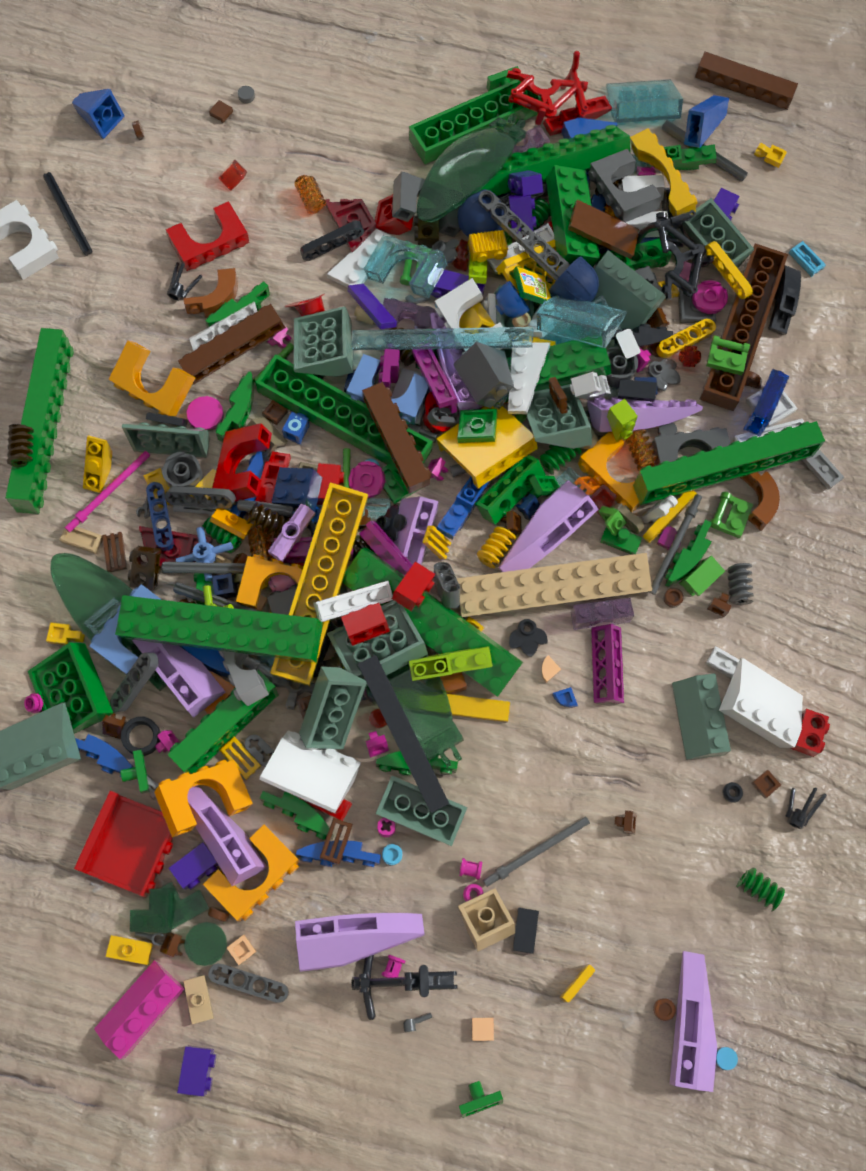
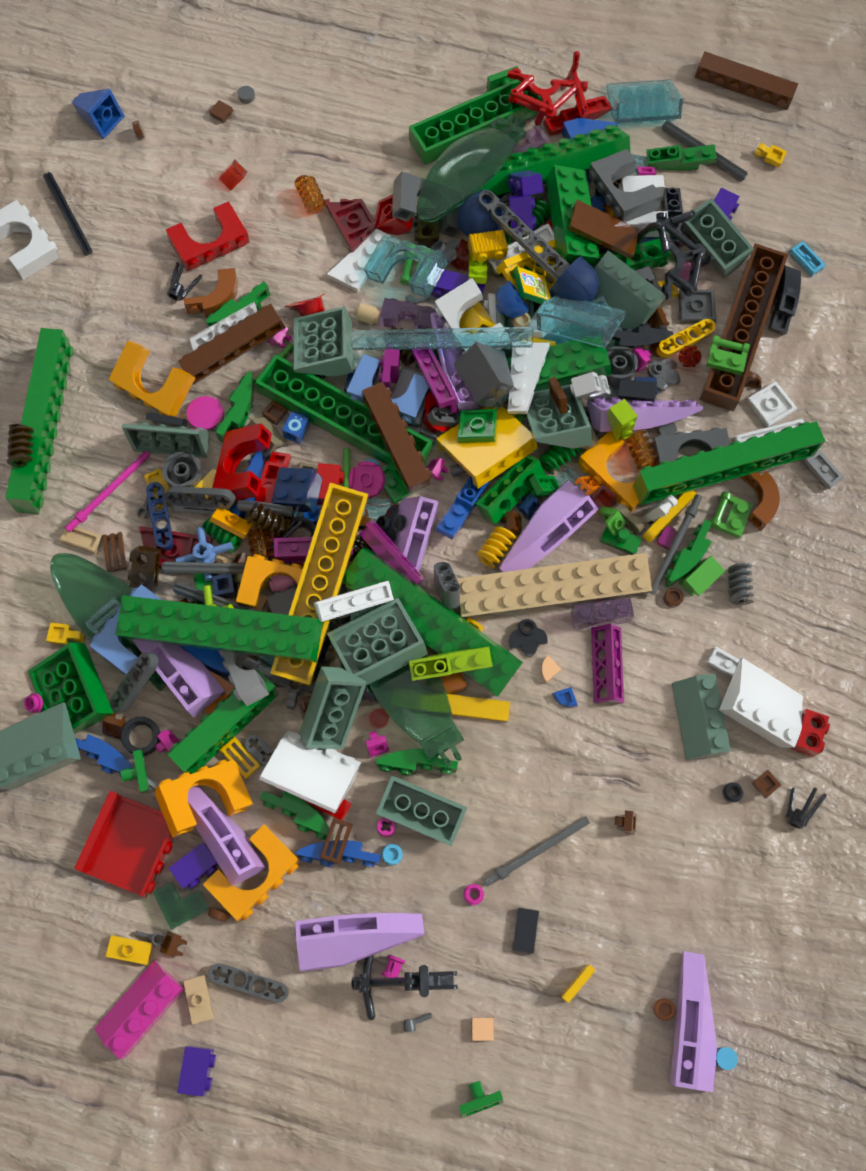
(97, 464): yellow slope -> none
(158, 917): clear green plate -> none
(205, 943): clear green tile -> none
(241, 949): light nougat tile -> none
(298, 522): lavender piece -> none
(348, 232): black beam -> none
(365, 624): red brick -> none
(372, 306): dark purple tile -> none
(403, 733): black tile -> none
(413, 586): red brick -> none
(437, 539): yellow tile -> none
(470, 868): dark pink bush -> none
(486, 919): tan slope -> none
(628, 343): white sticker -> none
(648, 150): yellow arch -> none
(704, 120): blue slope -> none
(710, 297): dark pink tile -> none
(720, 605): reddish brown tile -> none
(729, 270): yellow beam -> none
(762, 888): green piece -> none
(766, 402): clear blue slope -> none

